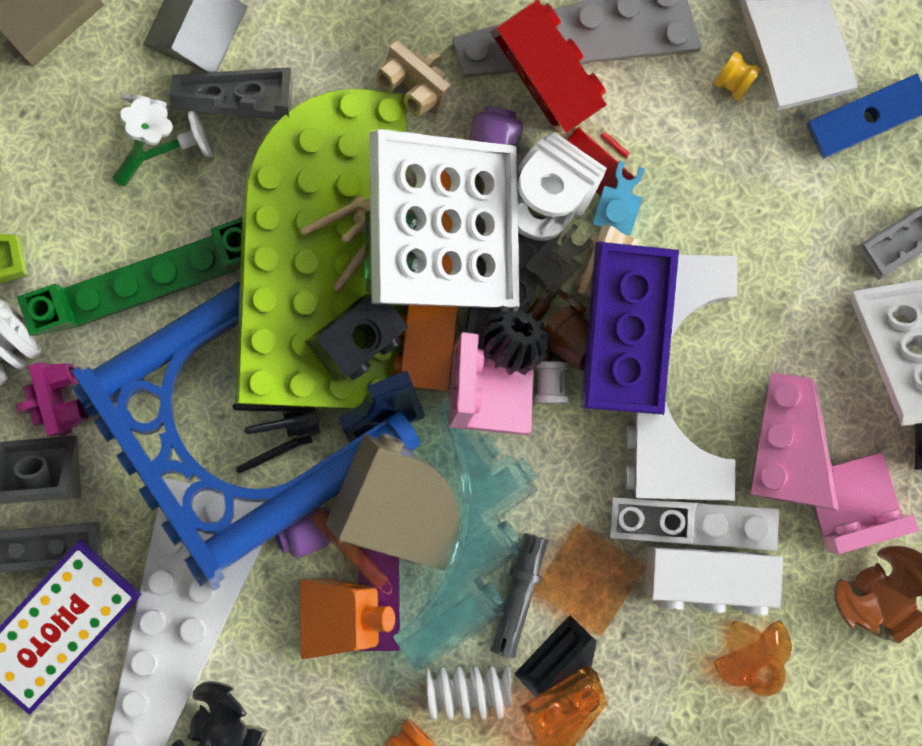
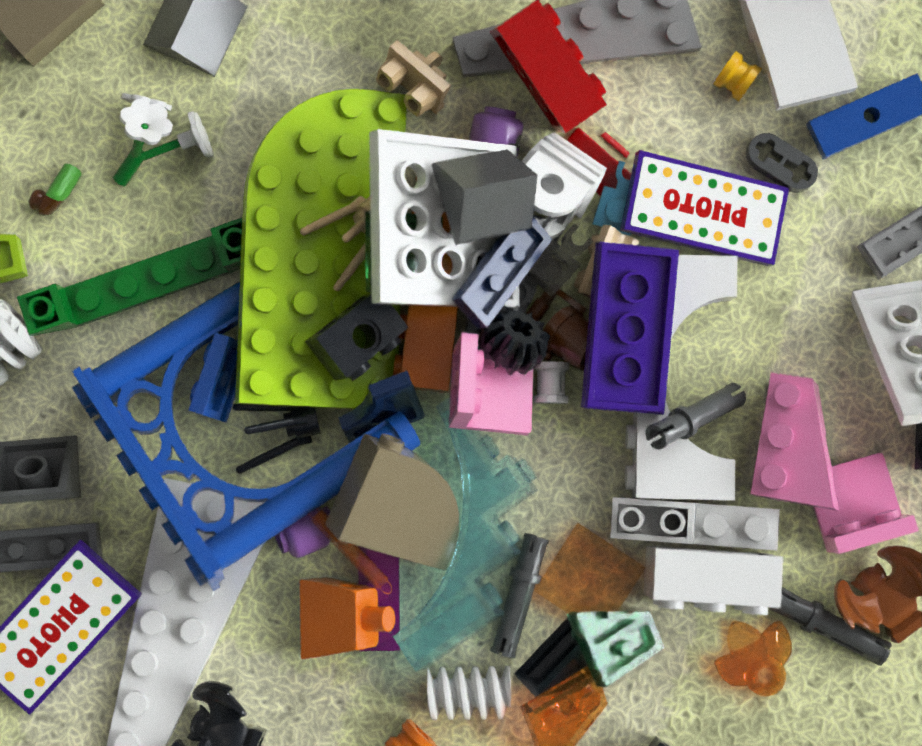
(46, 402): dark pink hips -> none
(57, 193): none -> arm
(216, 387): none -> blue plate
(238, 93): dark grey wing -> none
(486, 195): none -> dark grey slope
(500, 273): none -> plate
(615, 641): none -> clear green wing
(685, 421): none -> dark grey pin
(704, 208): none -> tile
(786, 154): none -> dark grey beam
(815, 618): none -> dark grey pin

